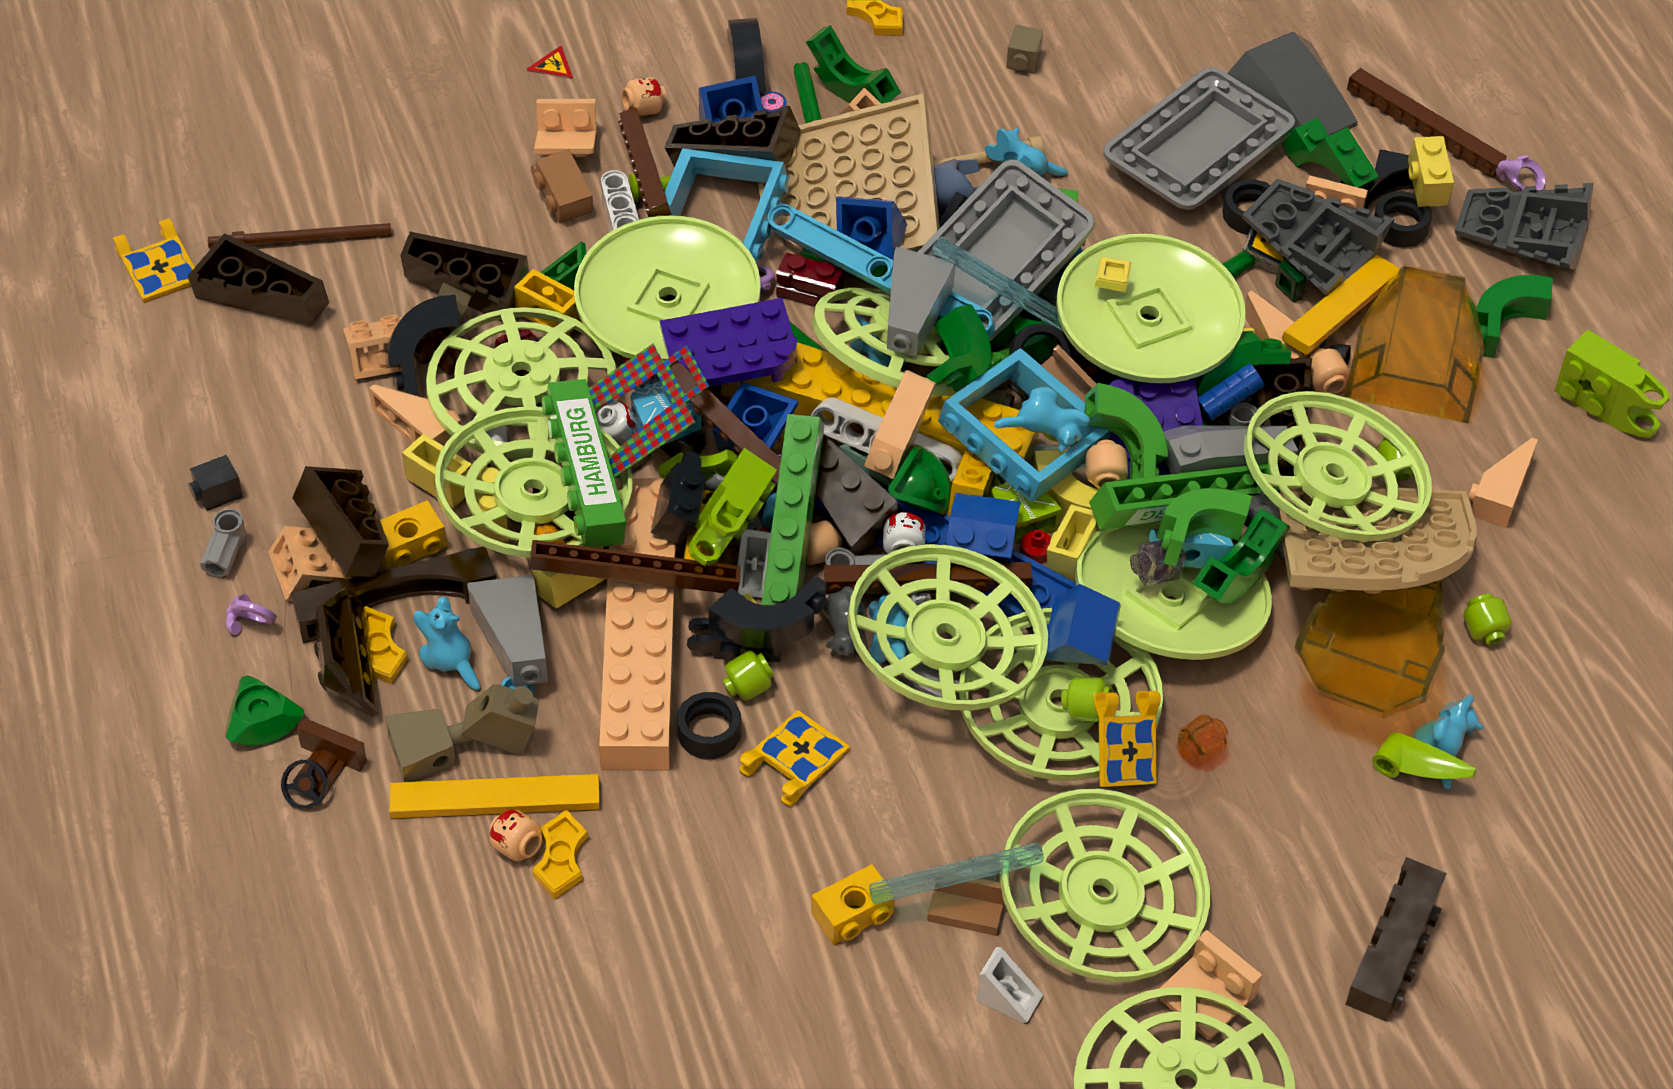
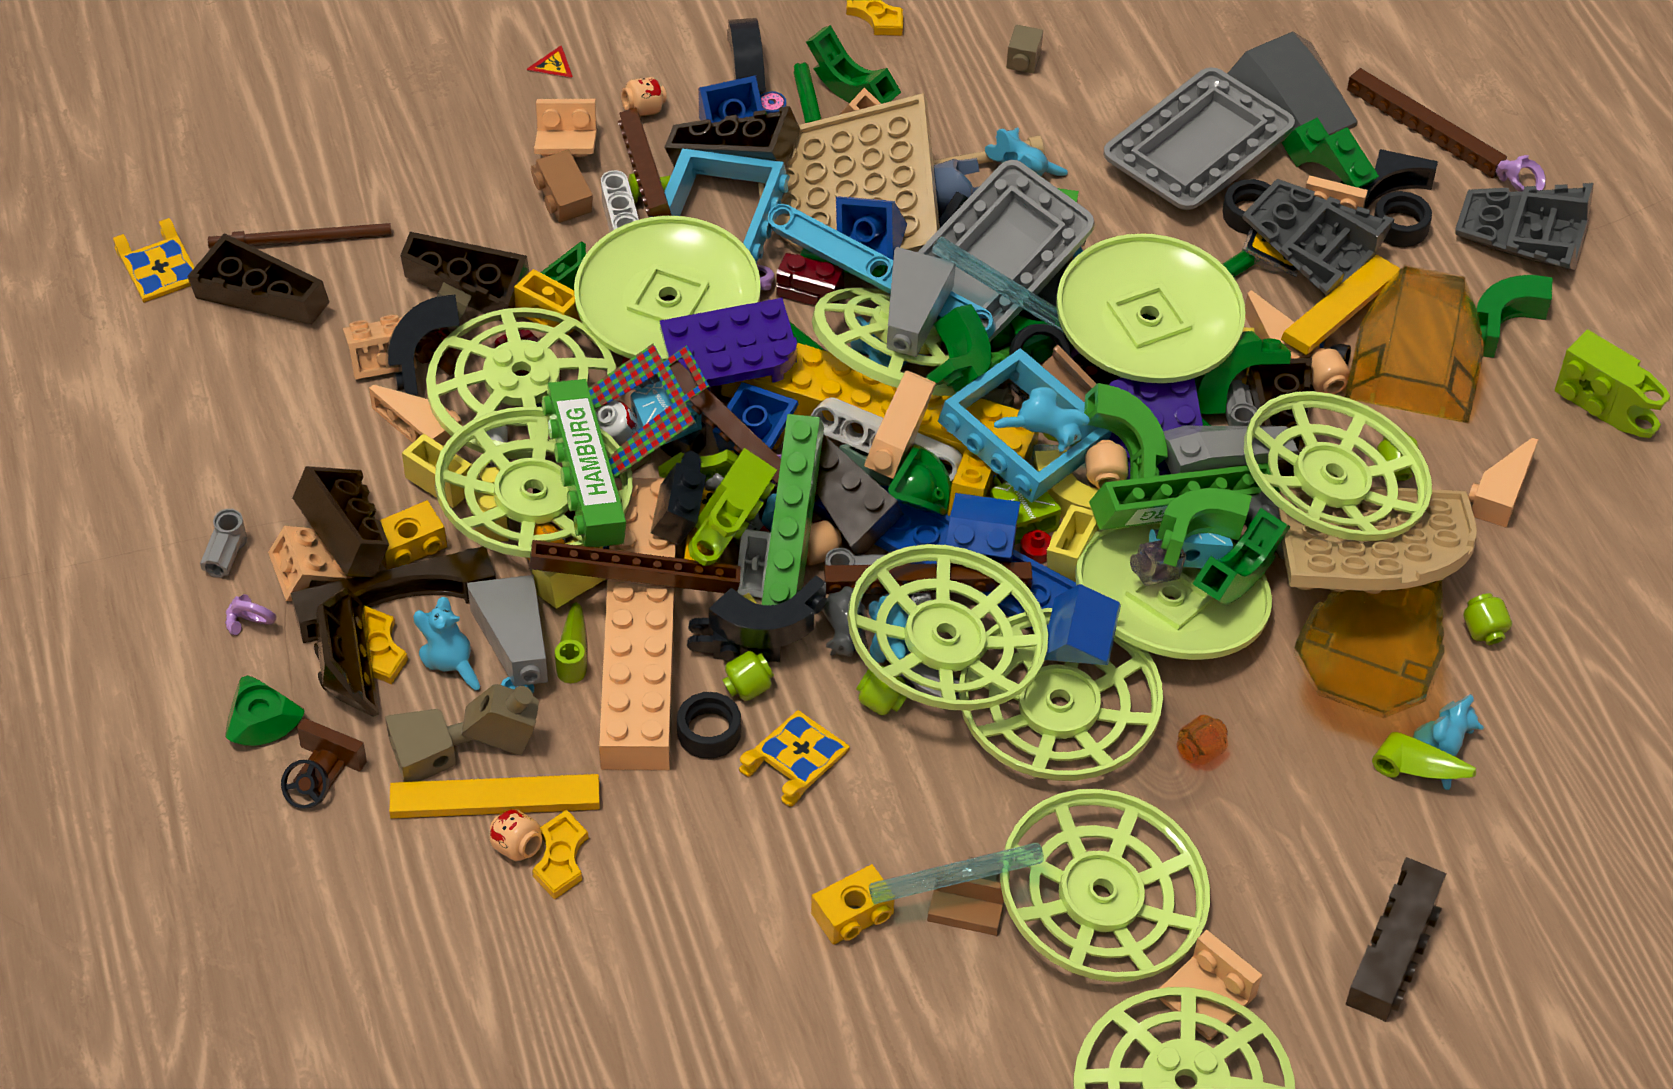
(215, 483): black brick -> none
(572, 649): none -> lime piece
(878, 695): none -> lime head
(903, 531): white head -> none
(1007, 988): white slope -> none
(1080, 696): lime head -> none
(1113, 274): light yellow tile -> none
(1127, 742): yellow flag -> none
(1230, 392): blue axle -> none
(1290, 281): dark green tile -> none
(1430, 171): light yellow brick -> none

